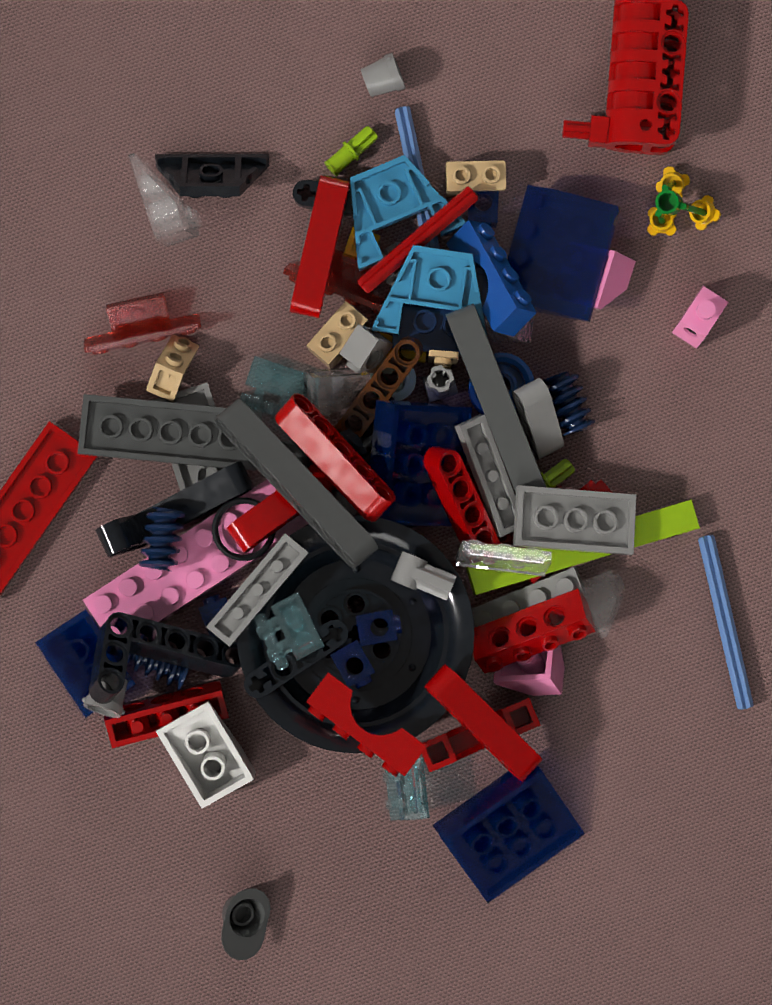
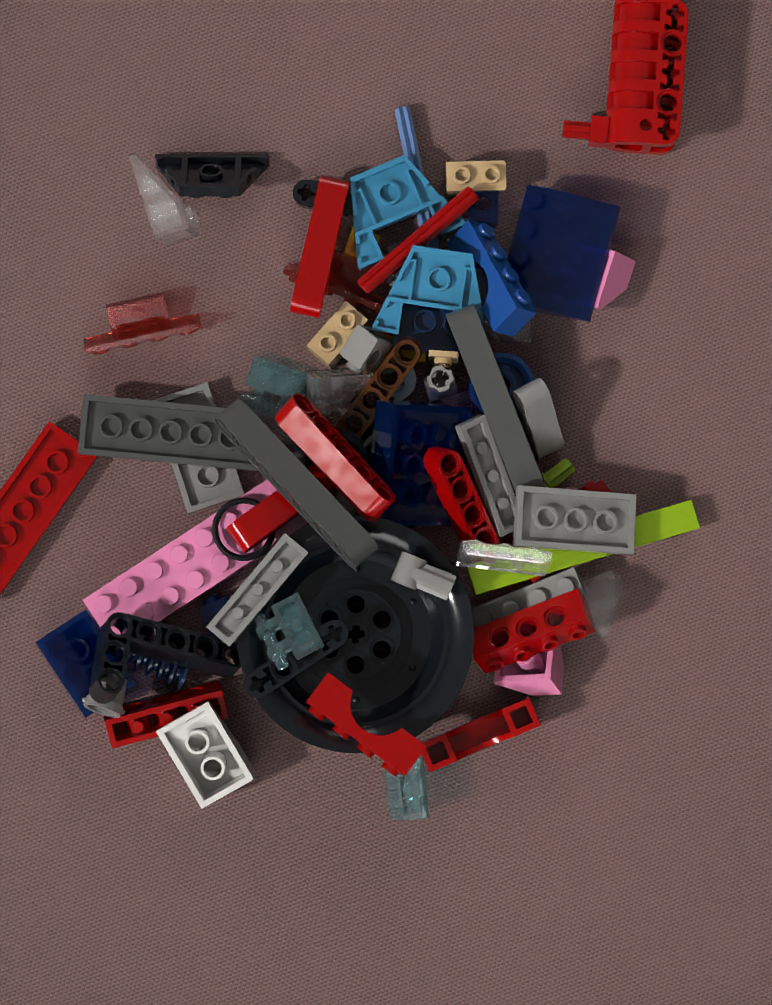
(162, 539): dark blue piece -> none
(171, 367): tan bracket -> none
(208, 494): black beam -> none
(245, 923): dark grey piece -> none
(349, 651): clear blue brick -> none
(351, 150): lime axle -> none
(367, 637): clear blue brick -> none
(383, 76): light grey piece -> none
(483, 722): red beam -> none
(508, 831): clear blue slope -> none
(569, 403): dark blue piece -> none
(670, 202): yellow plant -> none
(700, 317): bright pink torso -> none
(725, 622): medium blue axle -> none

